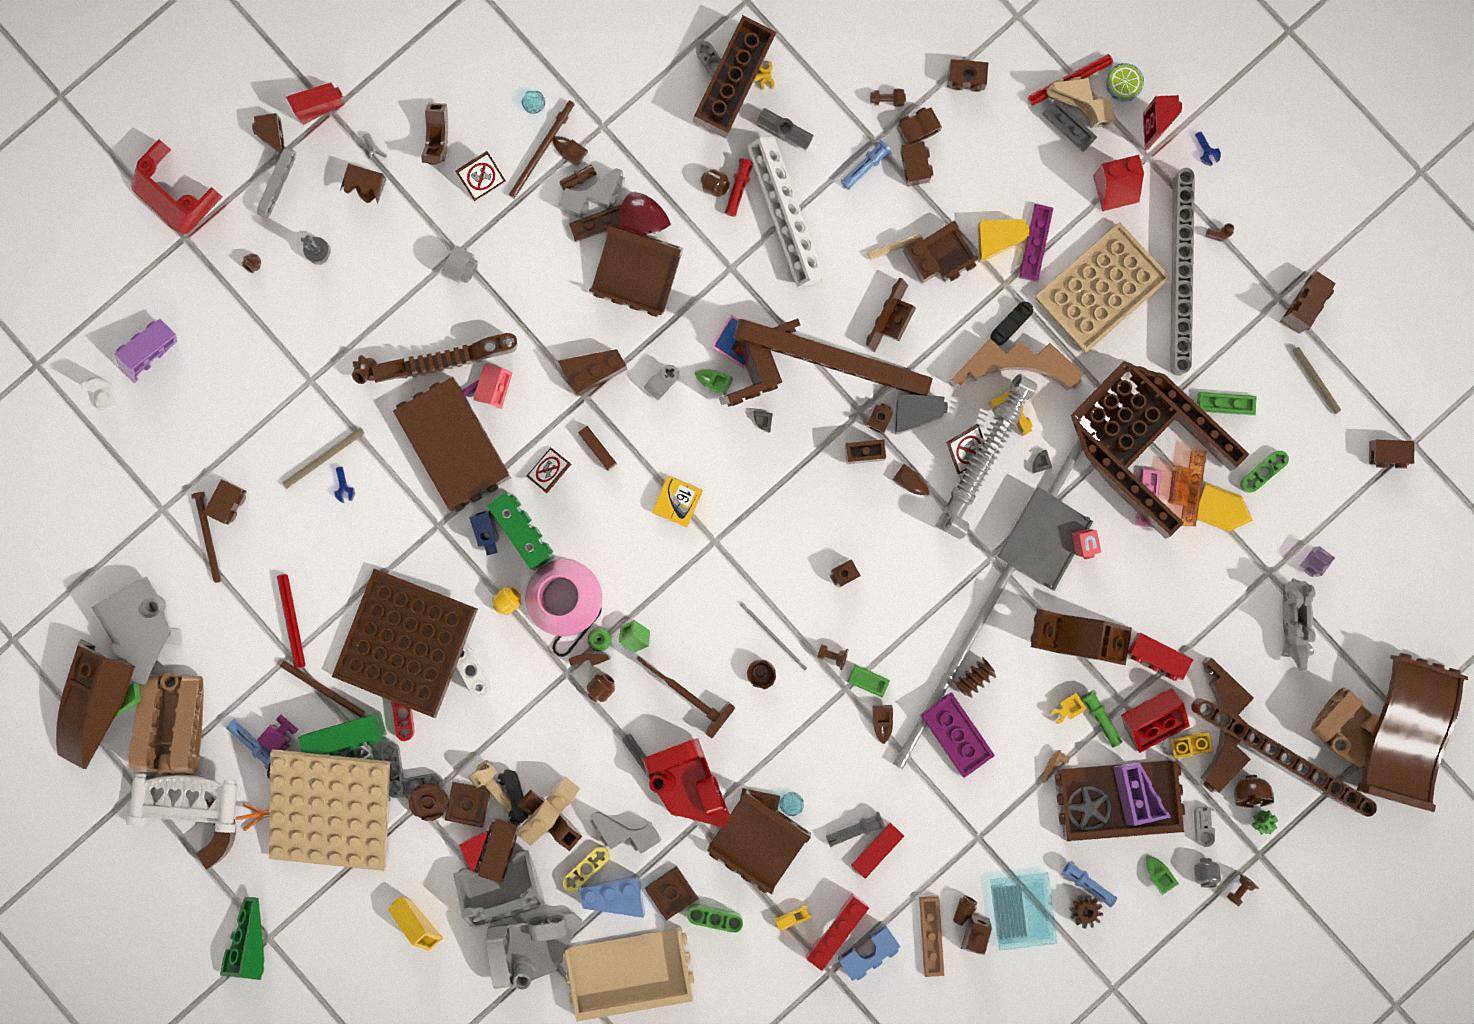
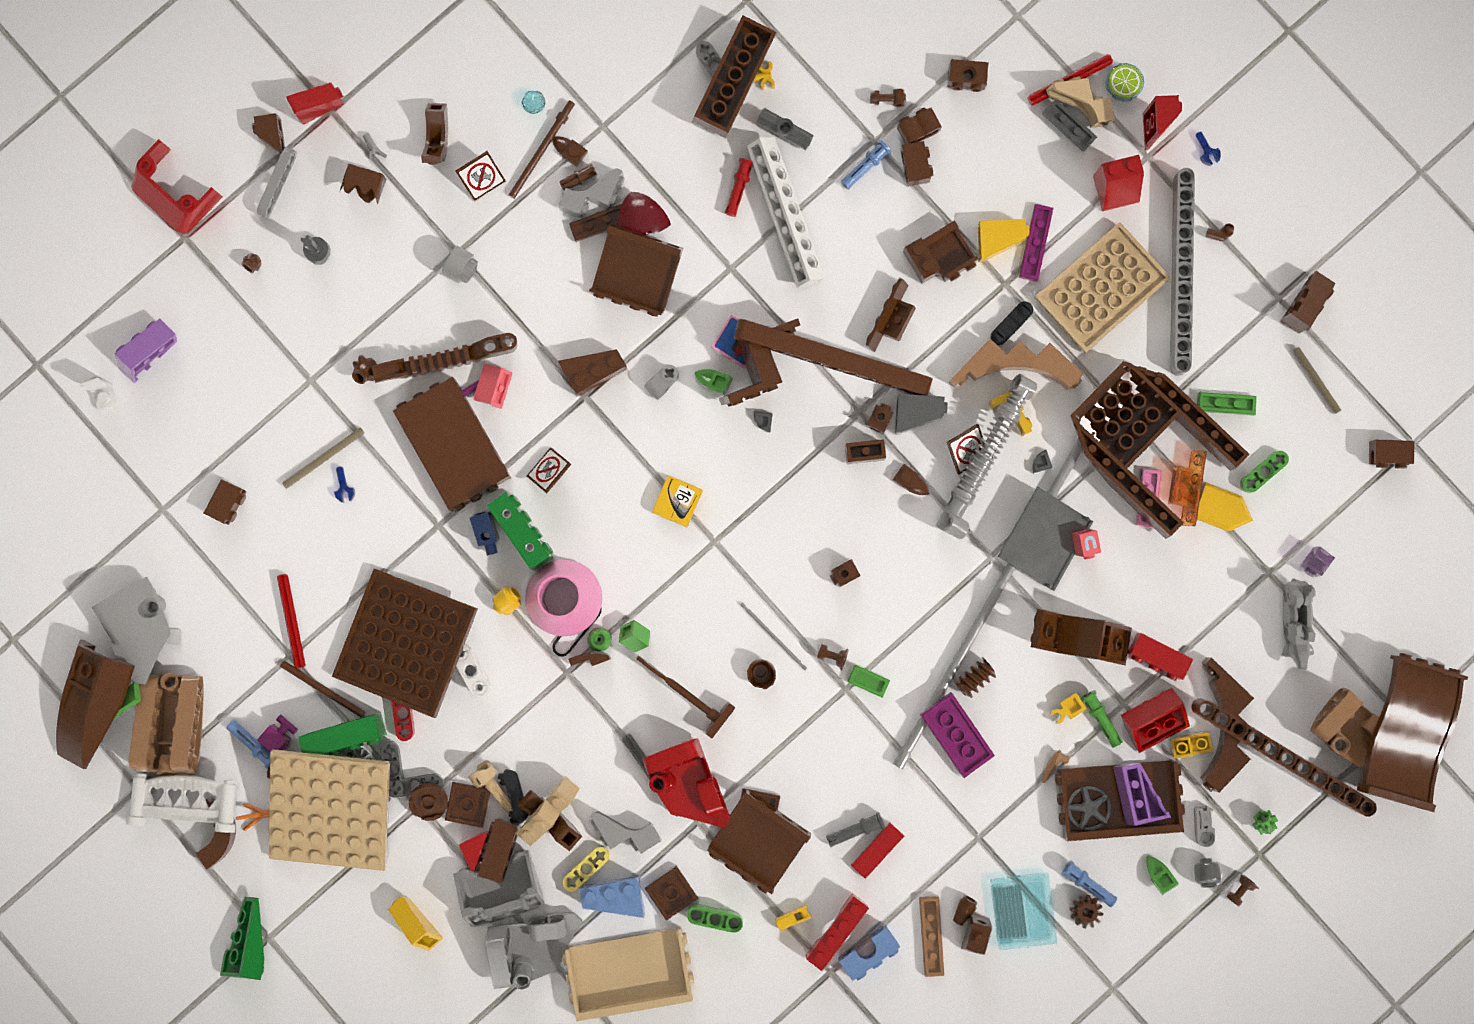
(207, 535): reddish brown bar -> none
(597, 448): reddish brown piece -> none
(601, 687): reddish brown head -> none
(715, 182): reddish brown head -> none
(792, 797): clear light blue plate -> none
(883, 721): reddish brown plate -> none
(893, 246): tan bar -> none
(1253, 792): reddish brown cylinder -> none

